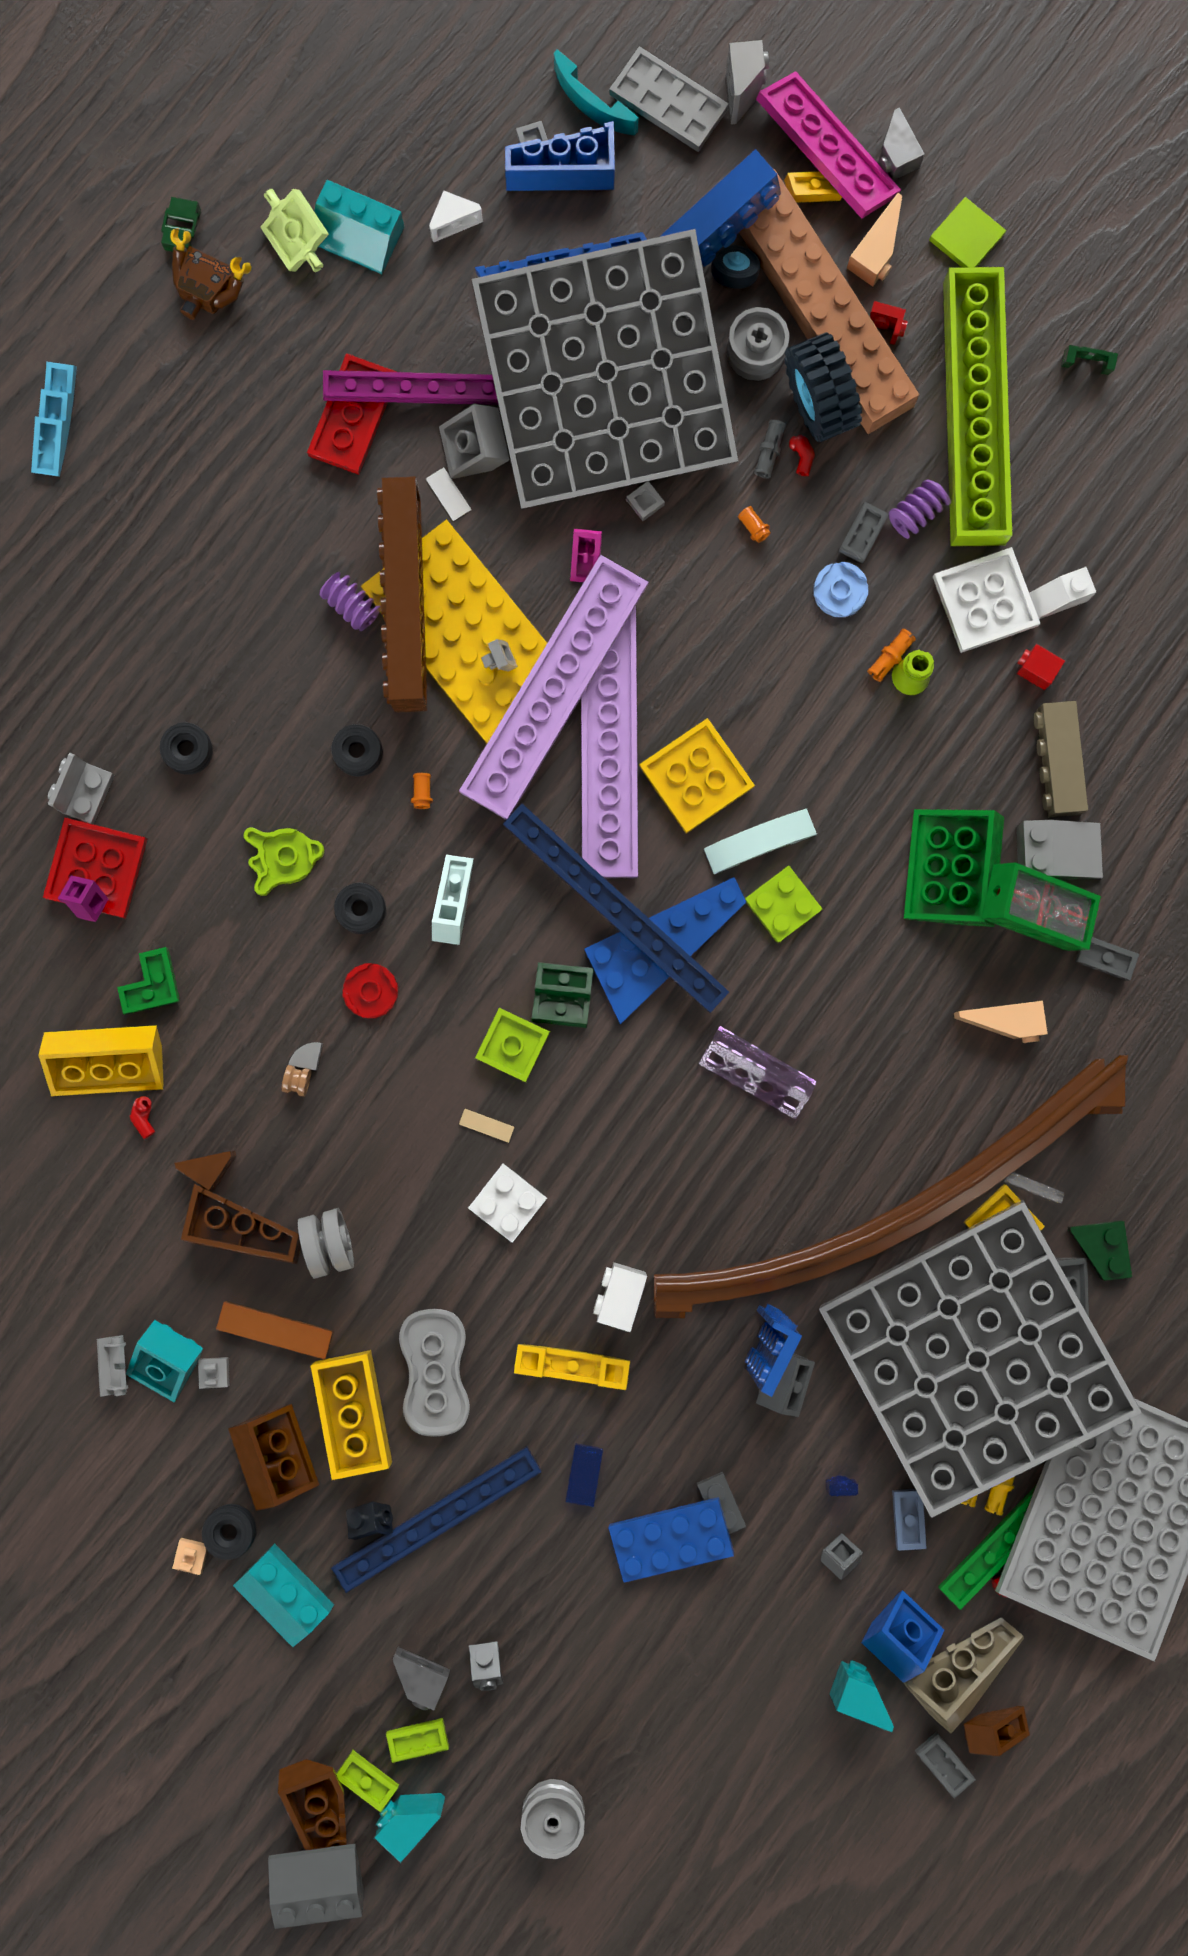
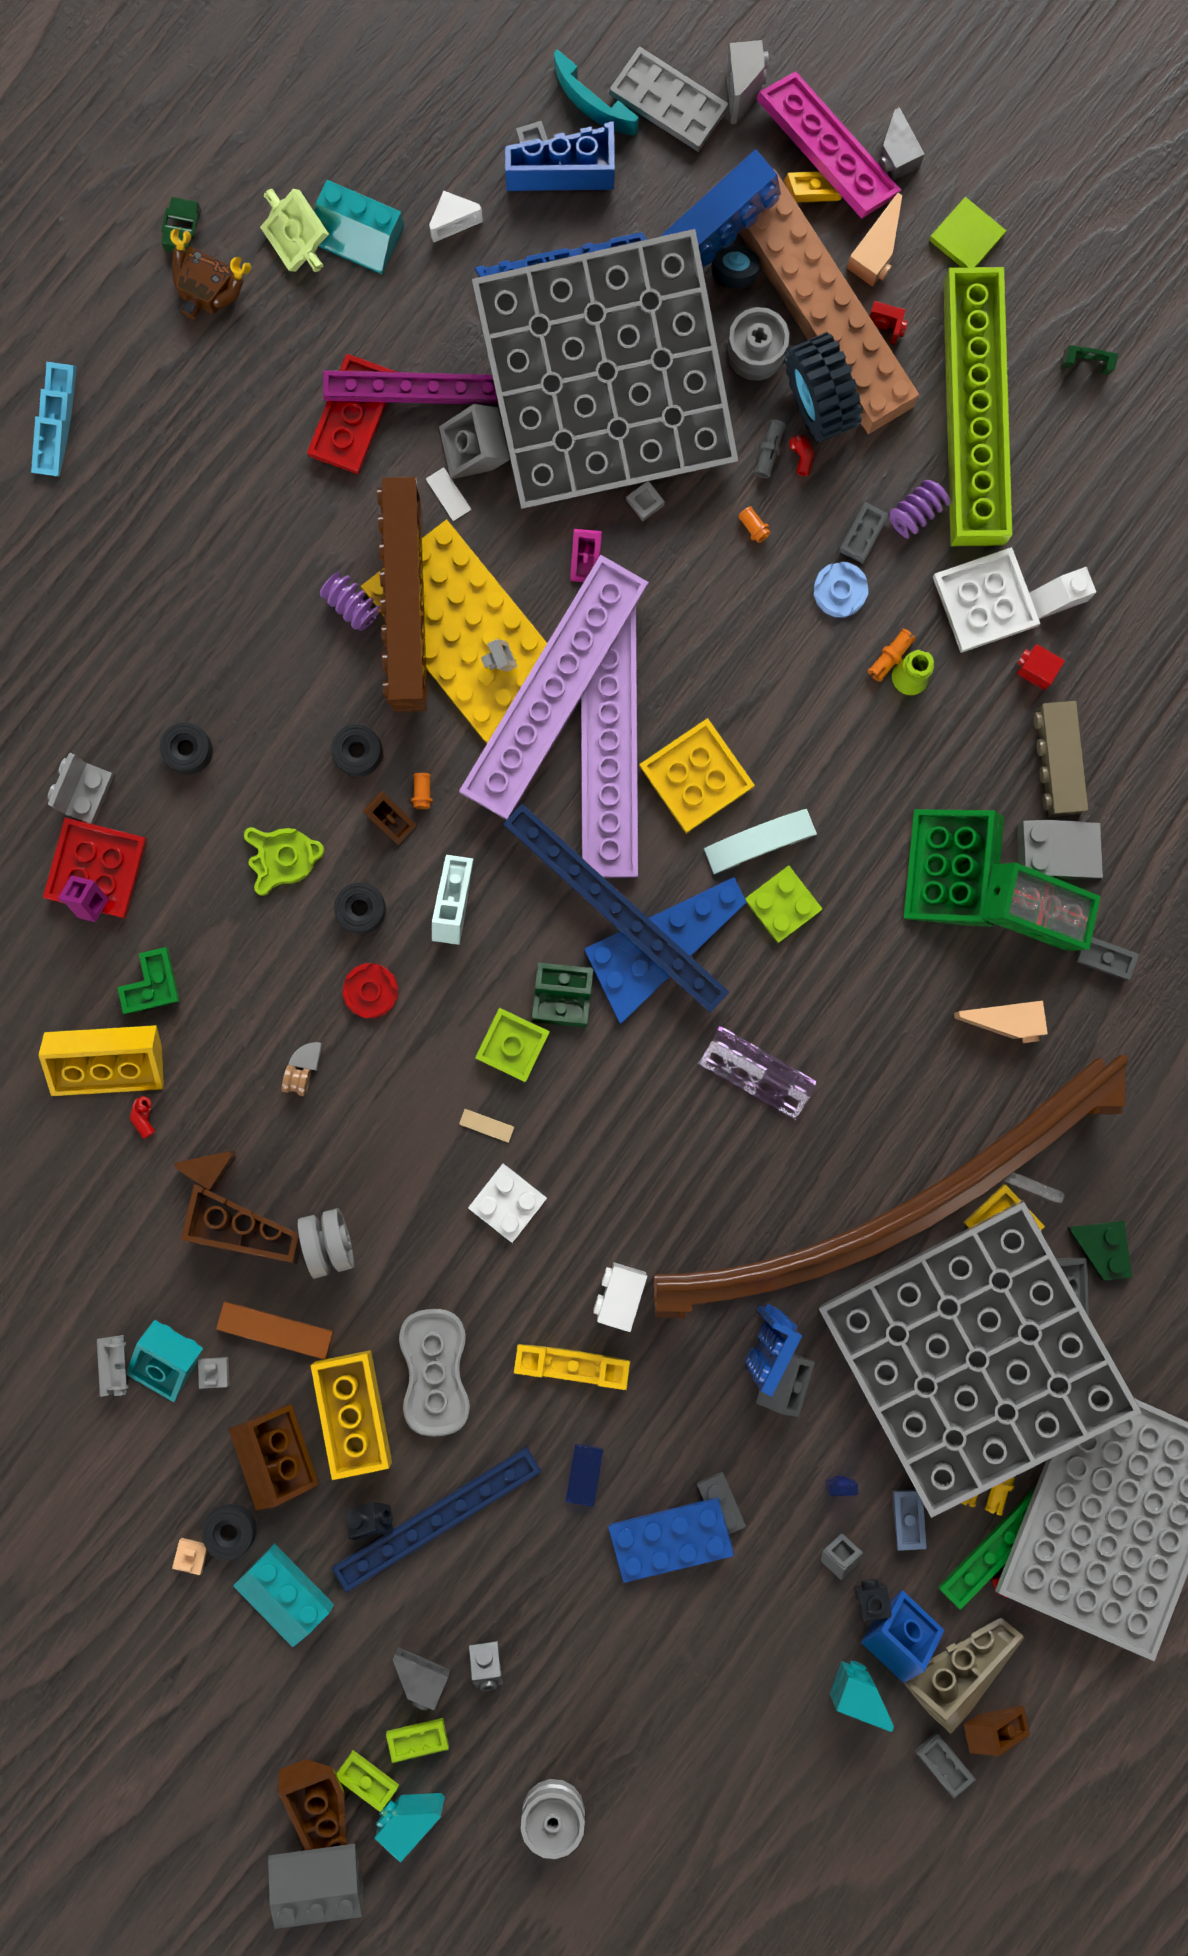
(389, 818): none -> reddish brown slope
(873, 1600): none -> black bracket

